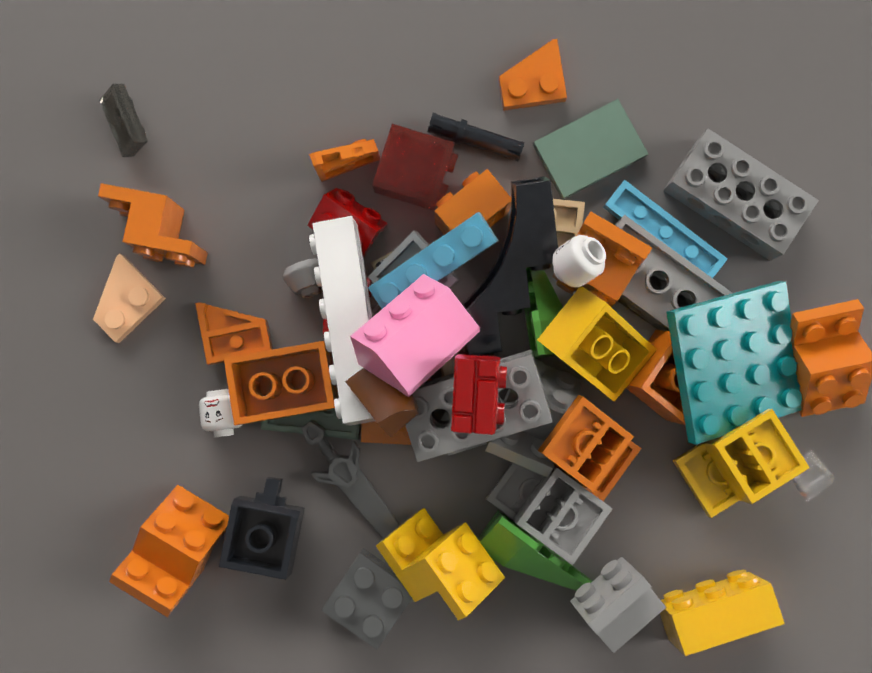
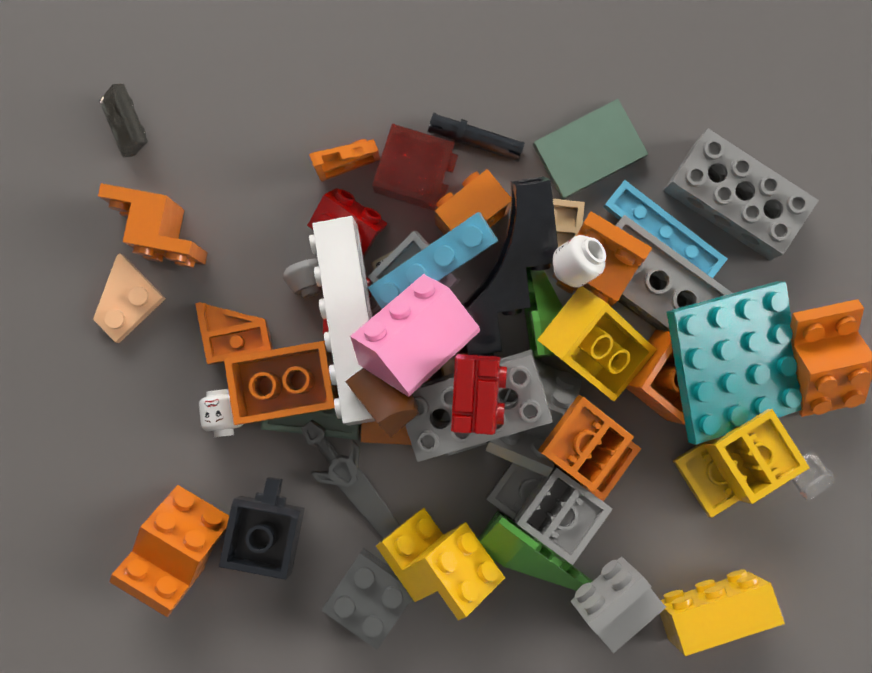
(534, 80): orange wing -> none

